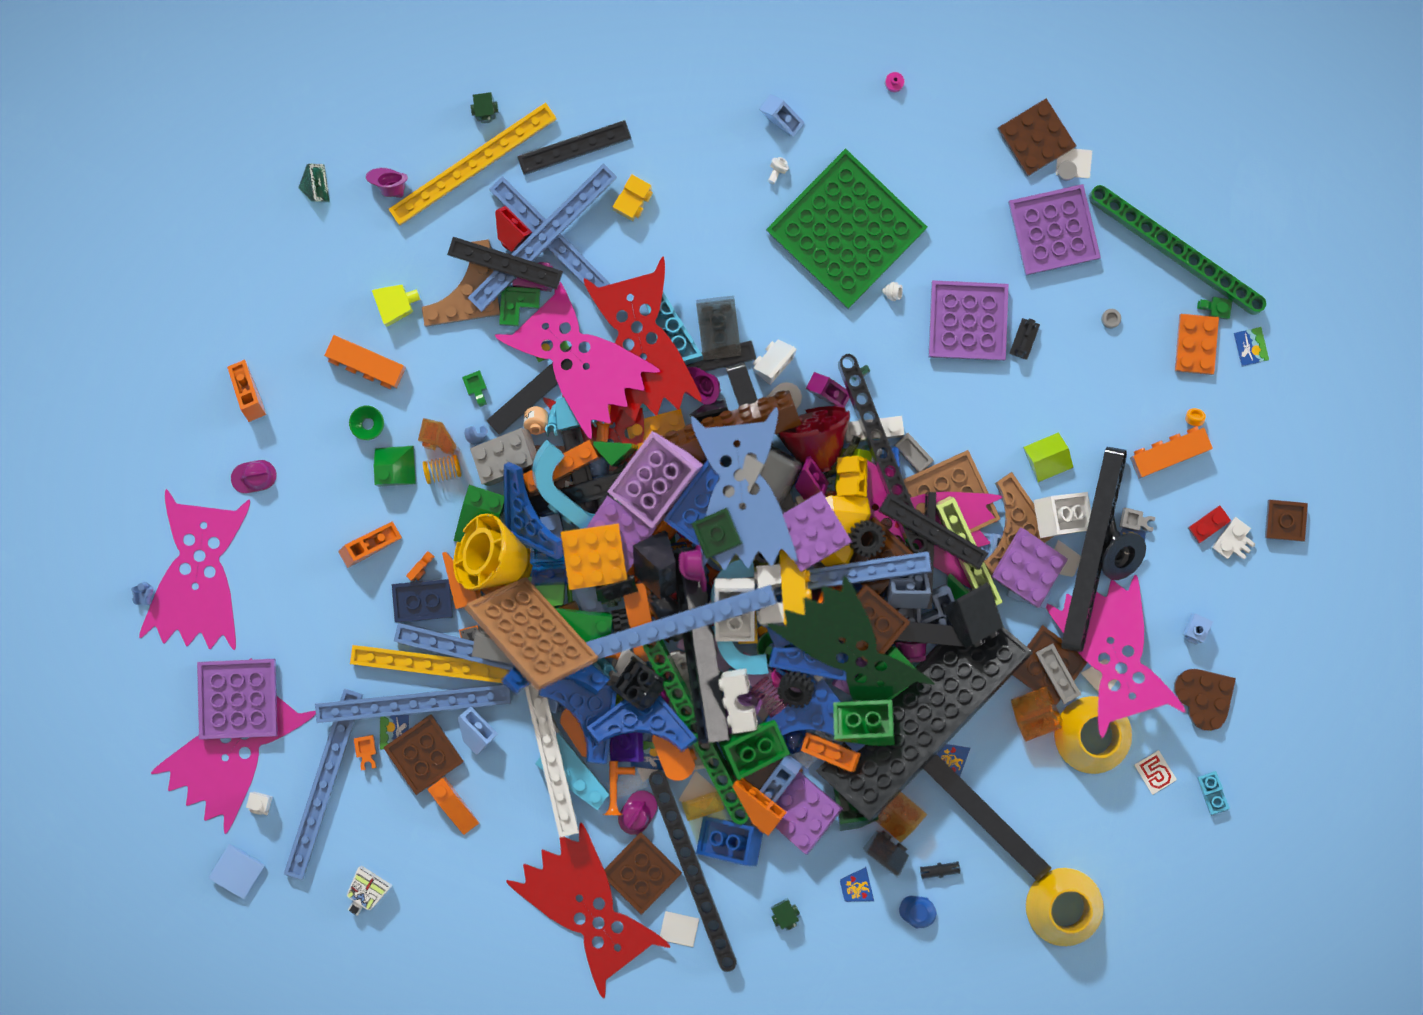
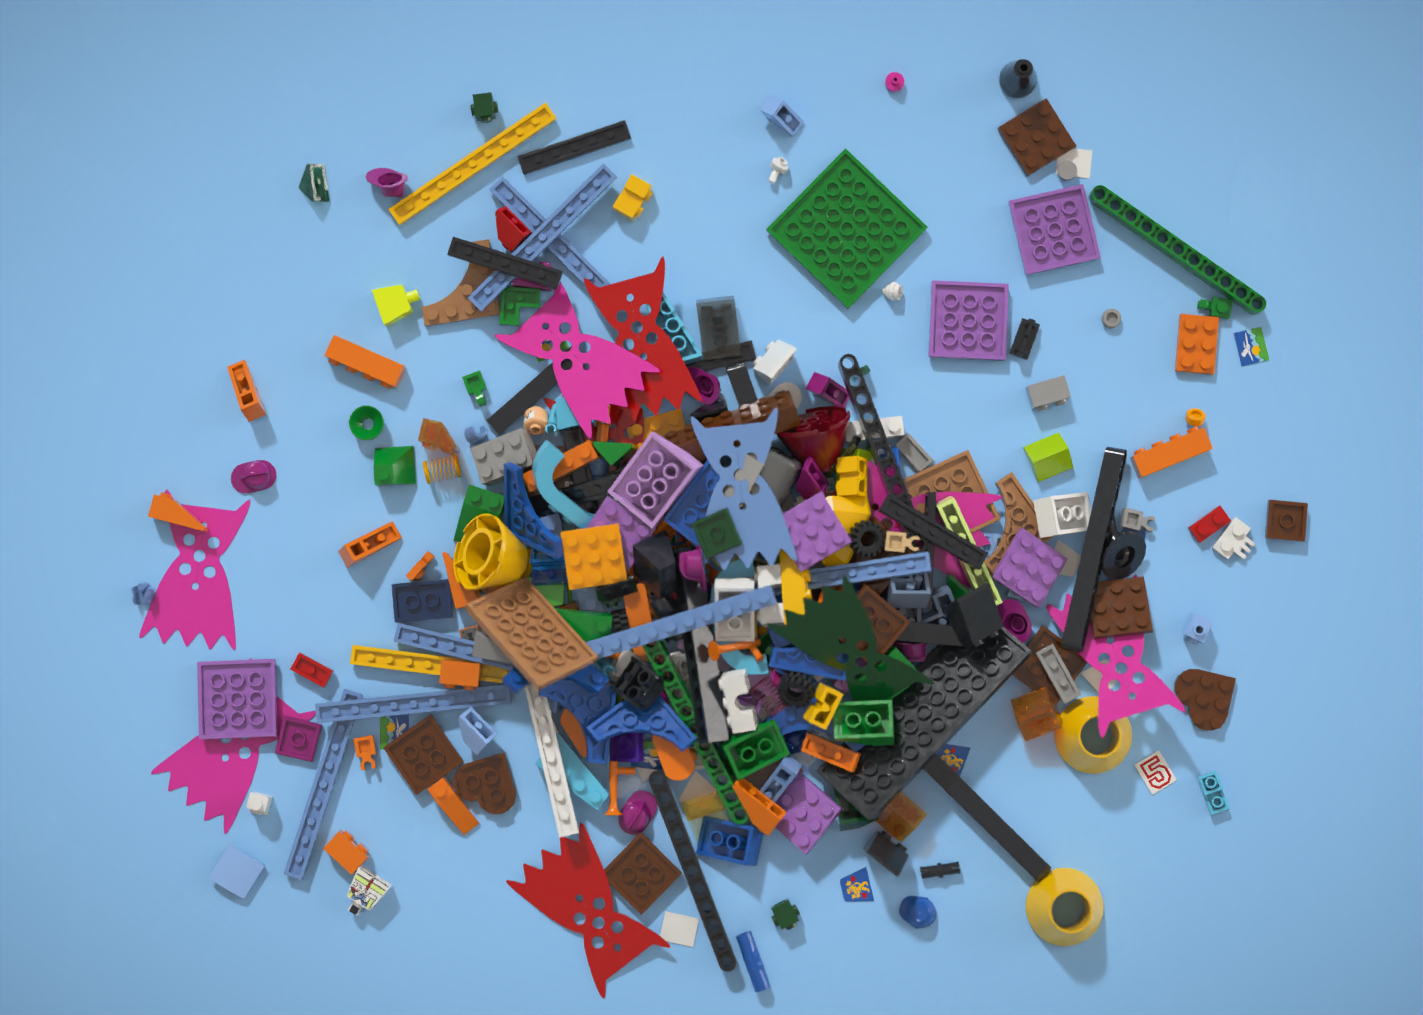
(172, 511): none -> orange slope
(298, 738): none -> magenta tile
(311, 670): none -> red plate
(346, 851): none -> orange brick
(460, 673): none -> orange brick
(488, 783): none -> reddish brown plate
(715, 650): none -> orange piece
(753, 961): none -> blue axle
(824, 707): none -> yellow brick
(897, 542): none -> tan plate
(1015, 619): none -> magenta piece
(1018, 78): none -> black cone
(1048, 392): none -> light grey brick
(1121, 609): none -> reddish brown plate

